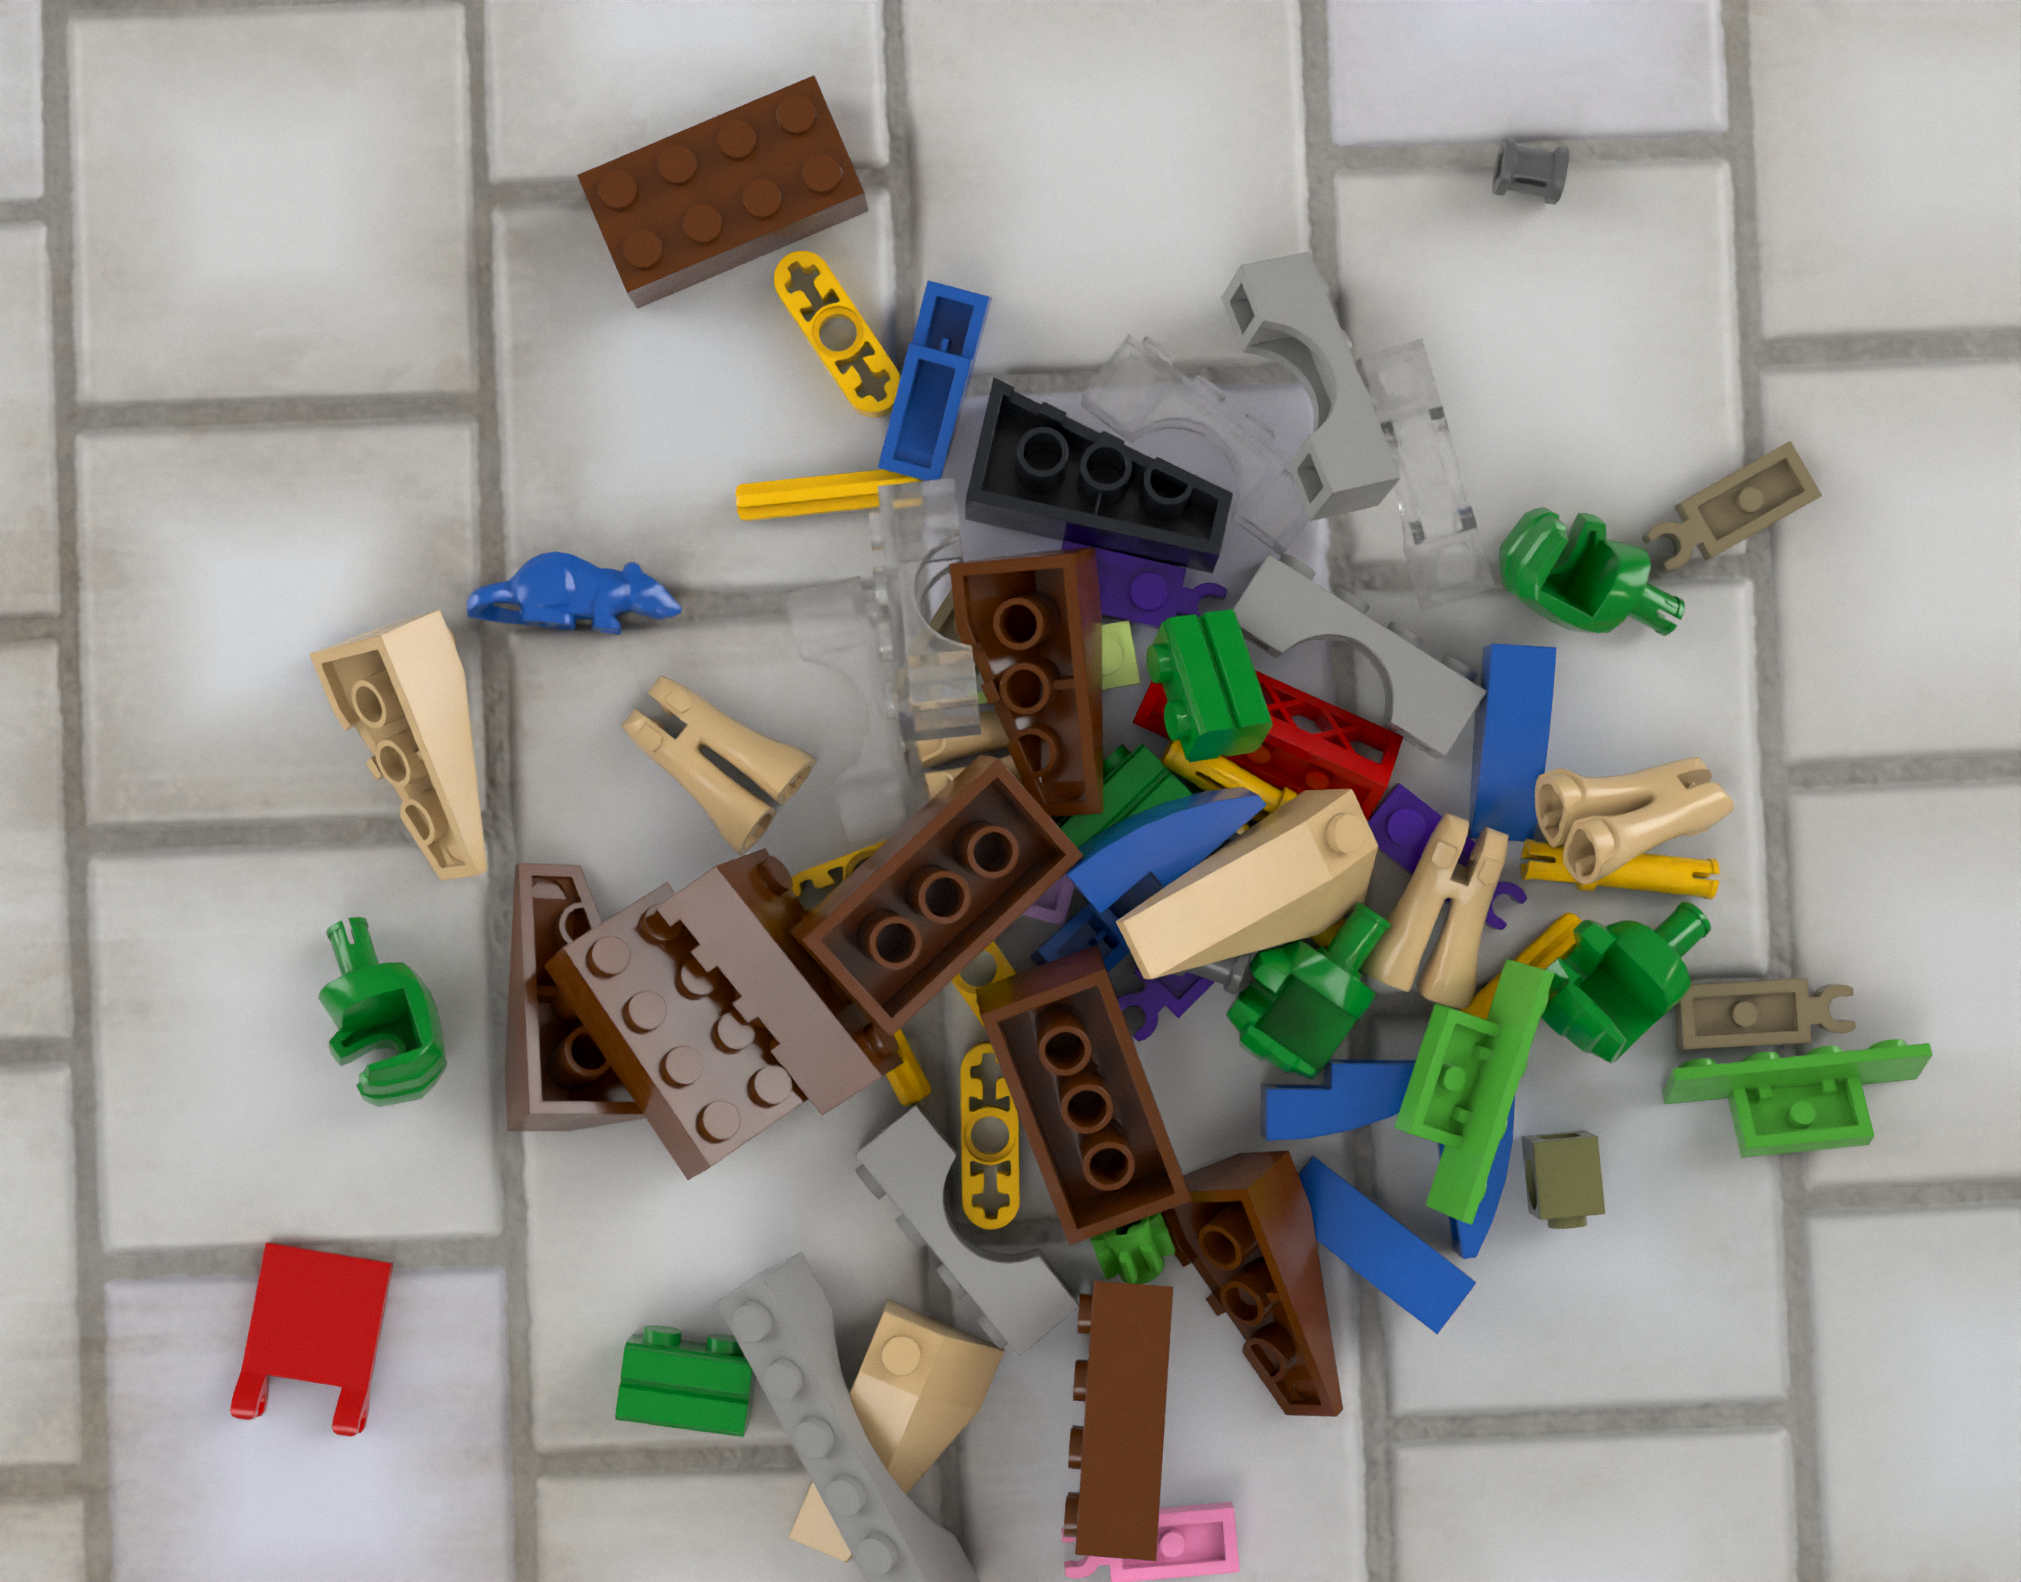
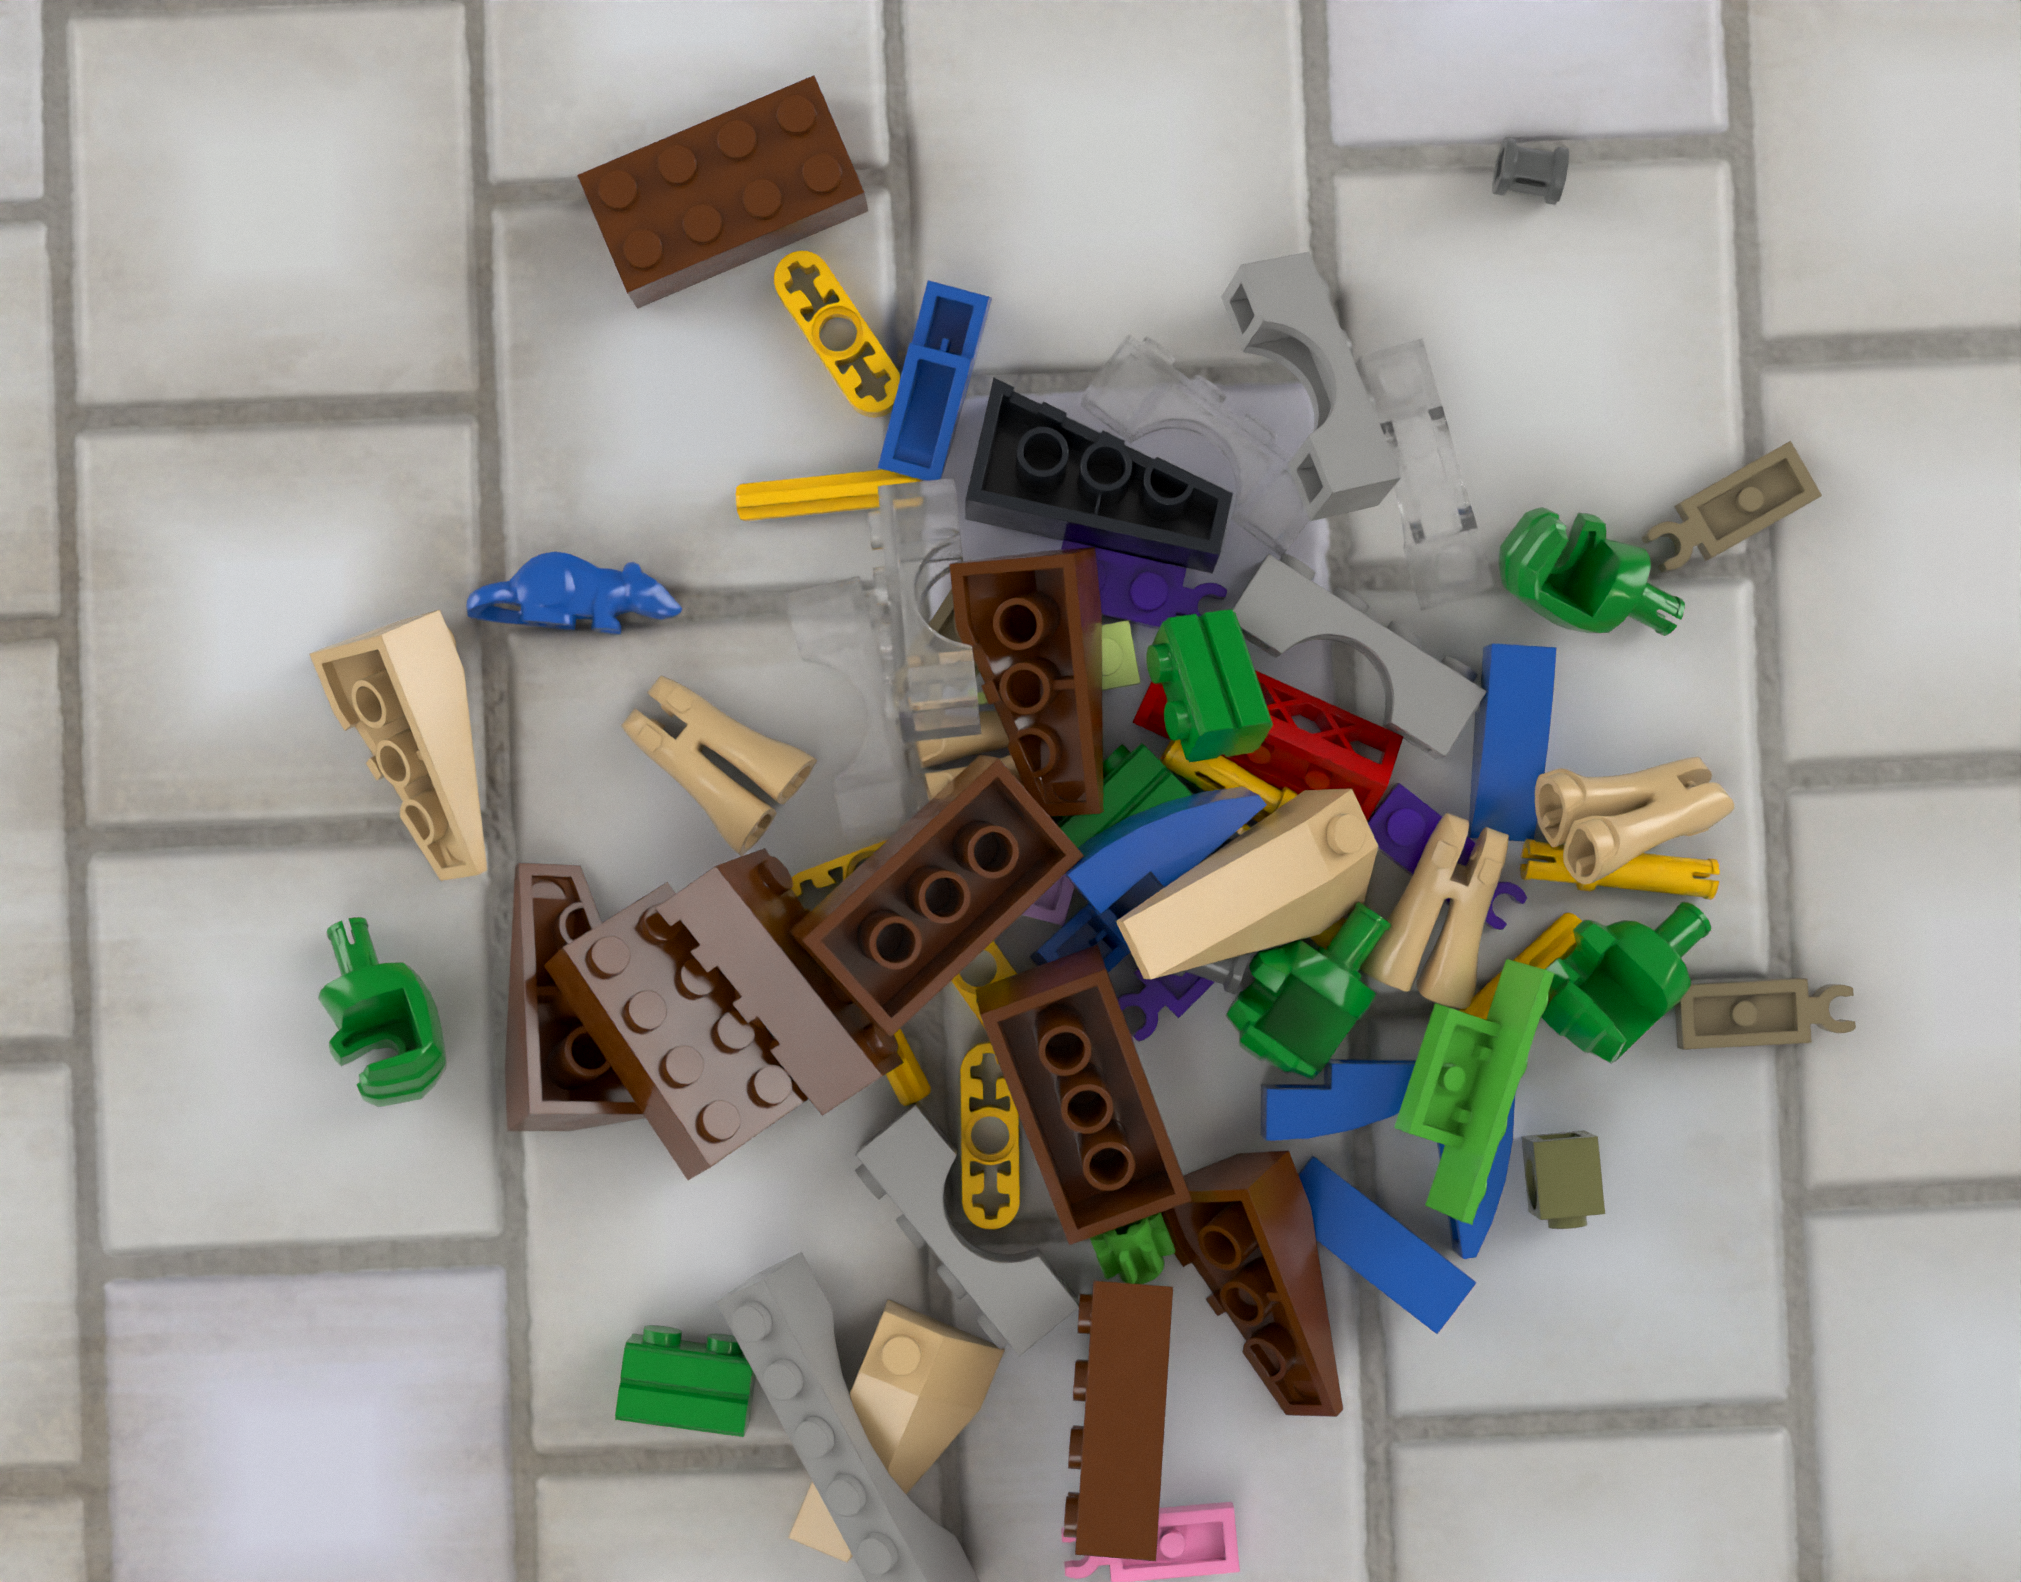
(315, 1323): red flag -> none
(1798, 1099): bright green bracket -> none

